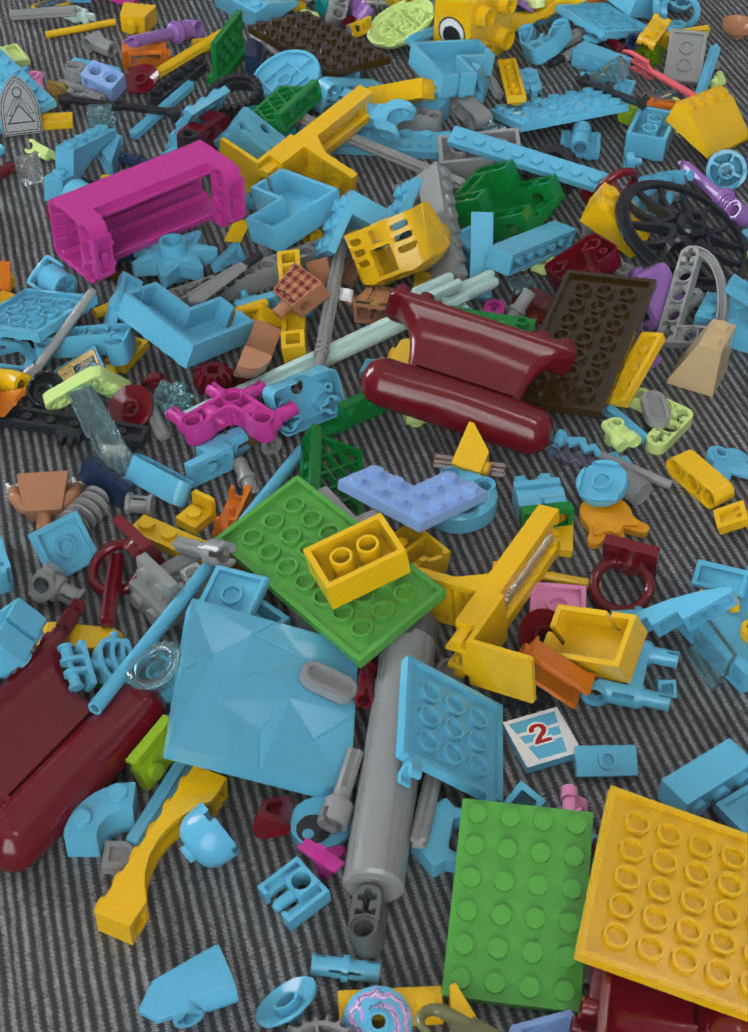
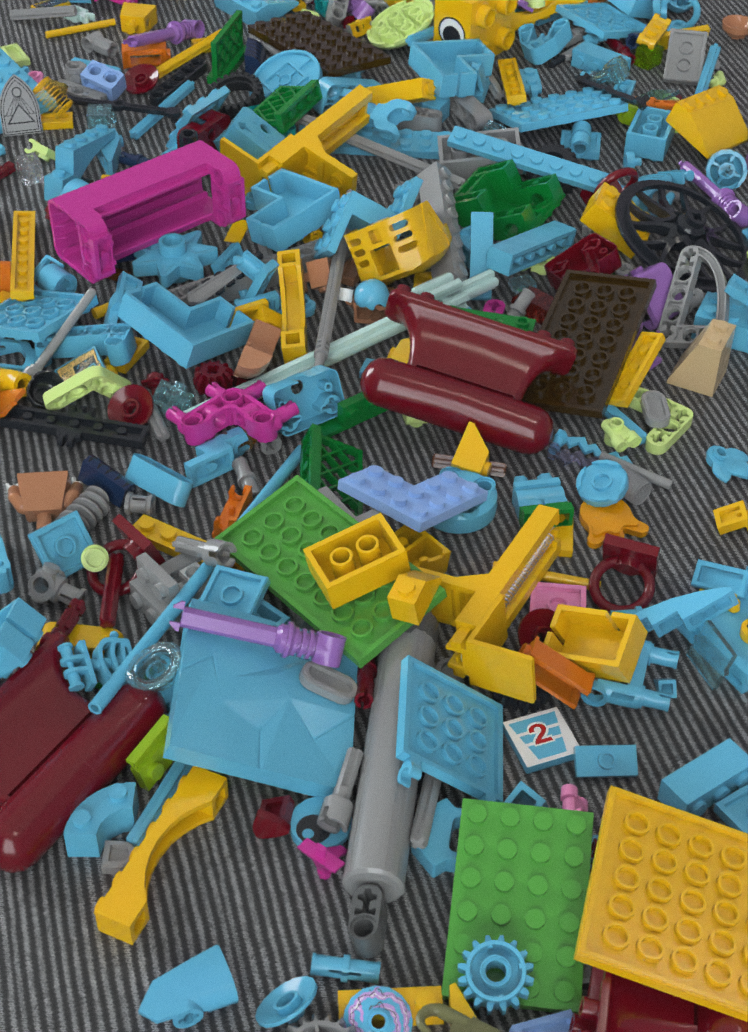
(23, 256): none -> yellow plate
(64, 108): none -> yellow piece
(94, 558): none -> yellowish green plate
(100, 428): clear light blue slope -> none
(198, 513): yellow bracket -> none
(205, 839): medium azure cylinder -> none
(256, 271): none -> medium azure piece
(287, 639): none -> medium lavender piece
(298, 292): nougat torso -> none
(308, 900): medium azure brick -> none
(371, 293): none -> medium azure hair
(412, 595): none -> yellow slope
(495, 955): none -> medium azure gear
(644, 69): coral piece -> none
(700, 479): yellow beam -> none

